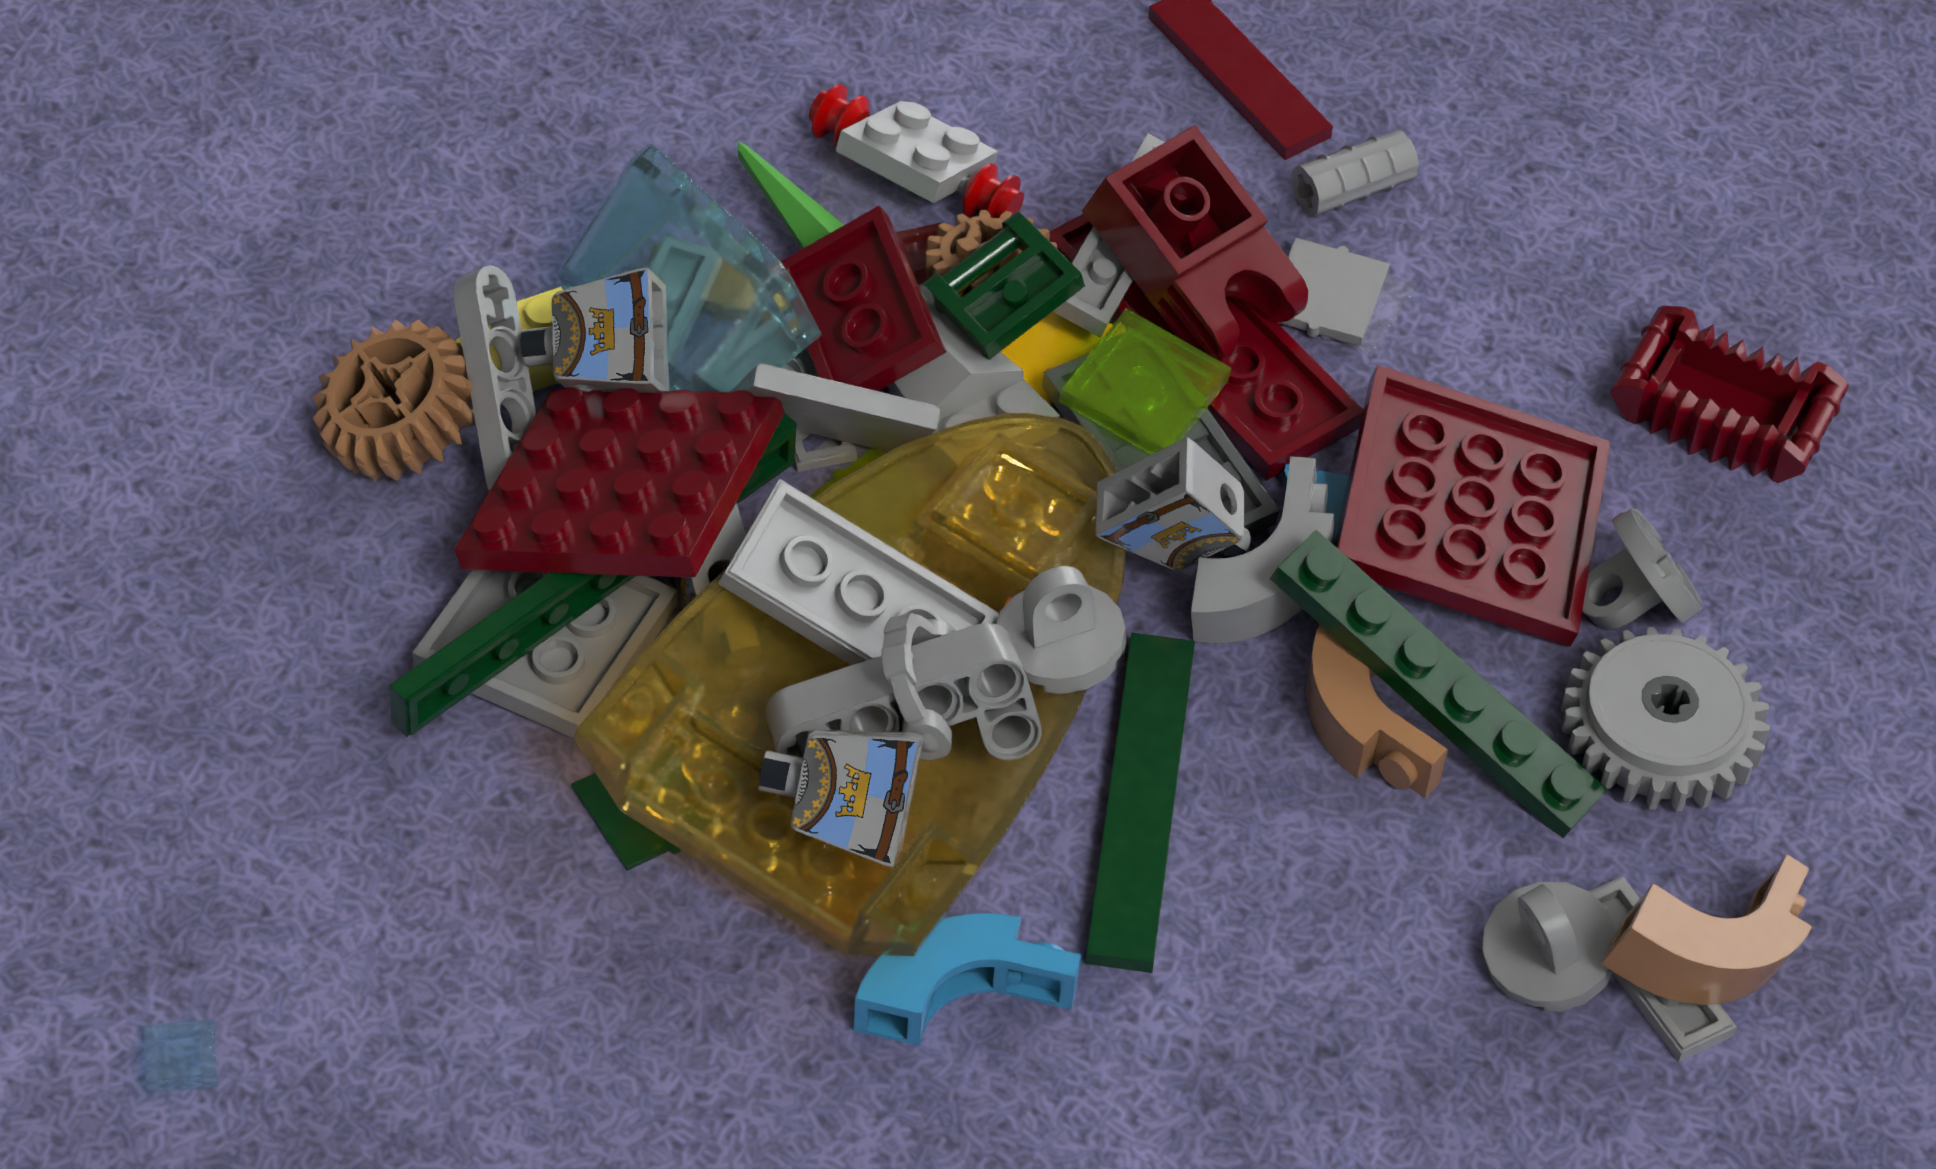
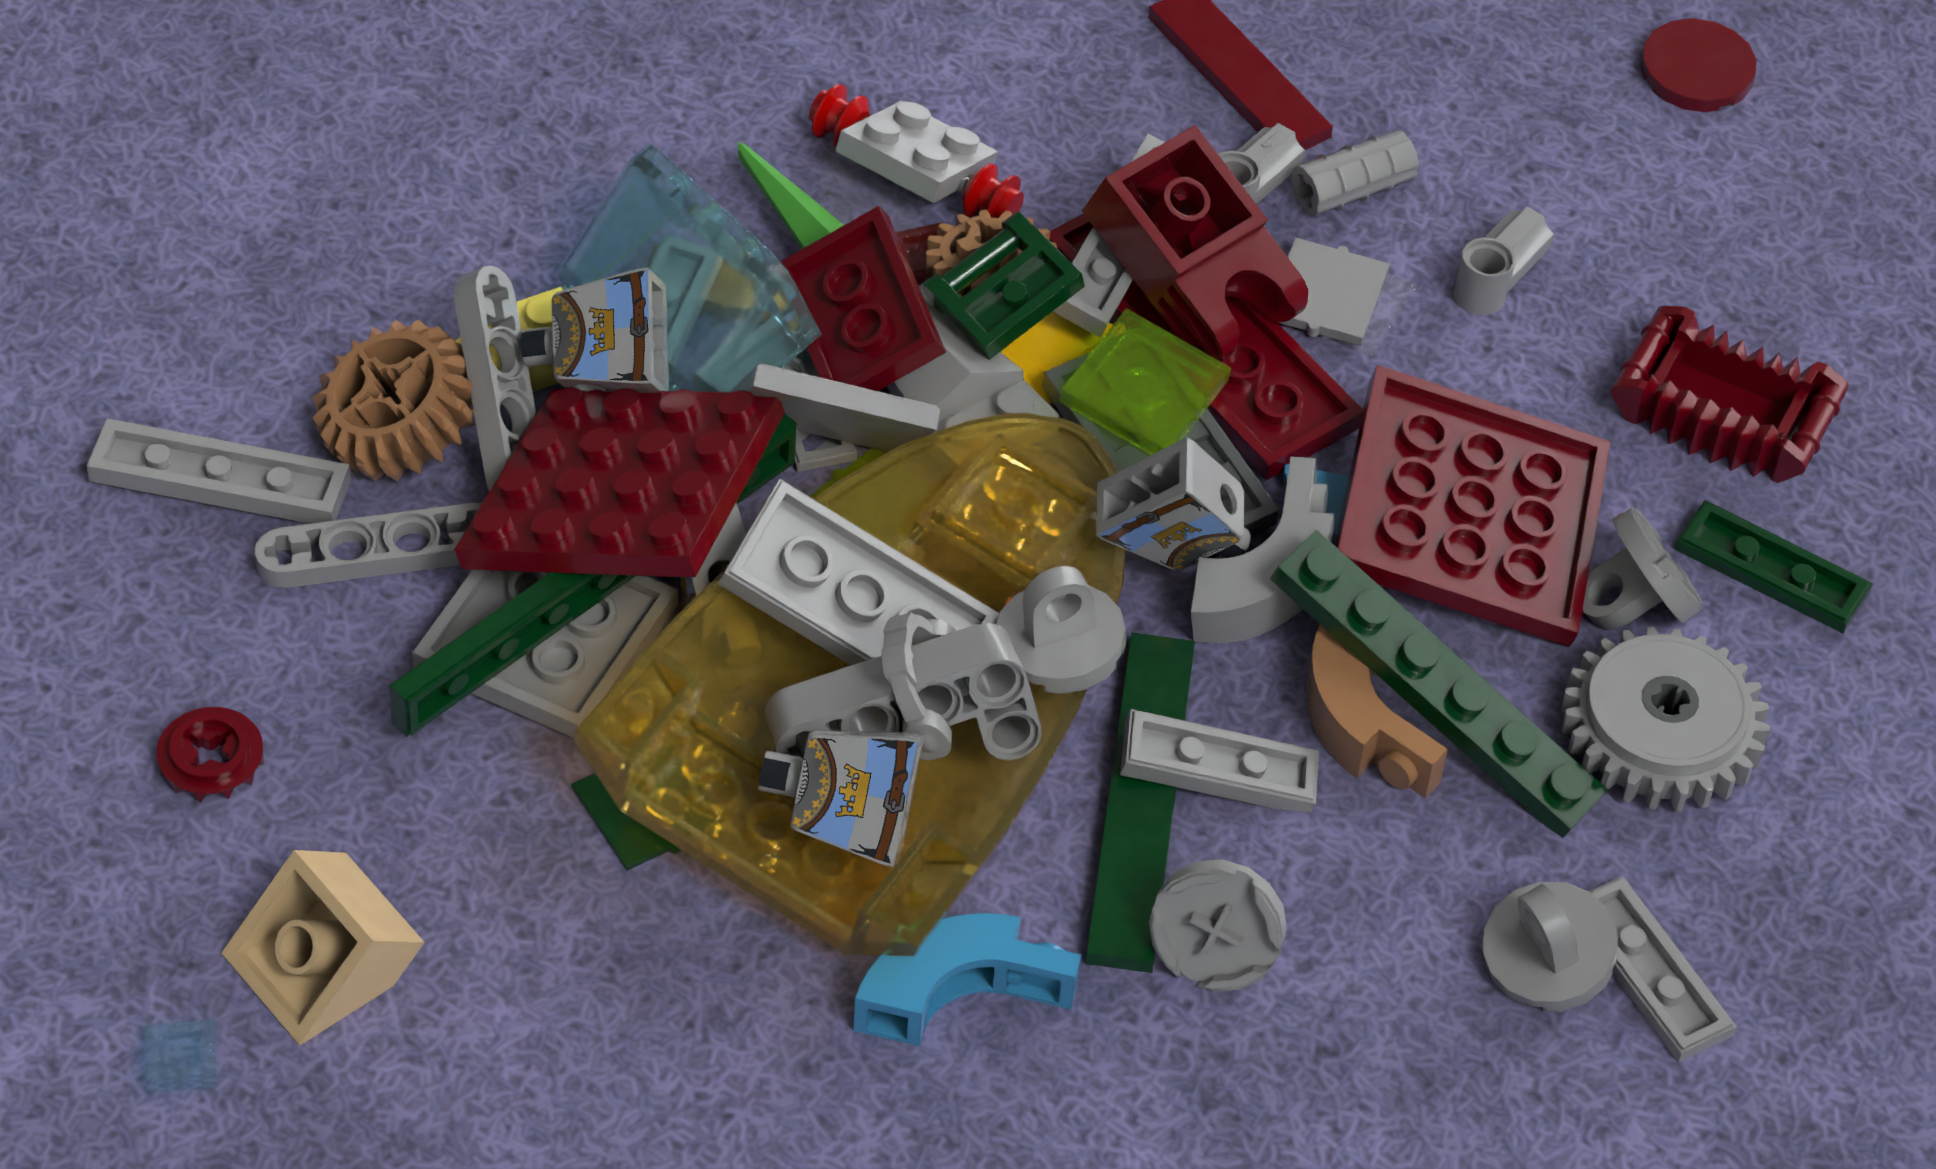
(208, 729): none -> dark red gear
(218, 472): none -> light grey plate
(320, 943): none -> tan slope
(374, 533): none -> light grey beam
(1218, 925): none -> light grey tile
(1219, 762): none -> light grey tile
(1265, 160): none -> light grey piece
(1499, 260): none -> light grey piece
(1698, 64): none -> dark red tile
(1706, 957): arch -> none
(1773, 566): none -> dark green tile

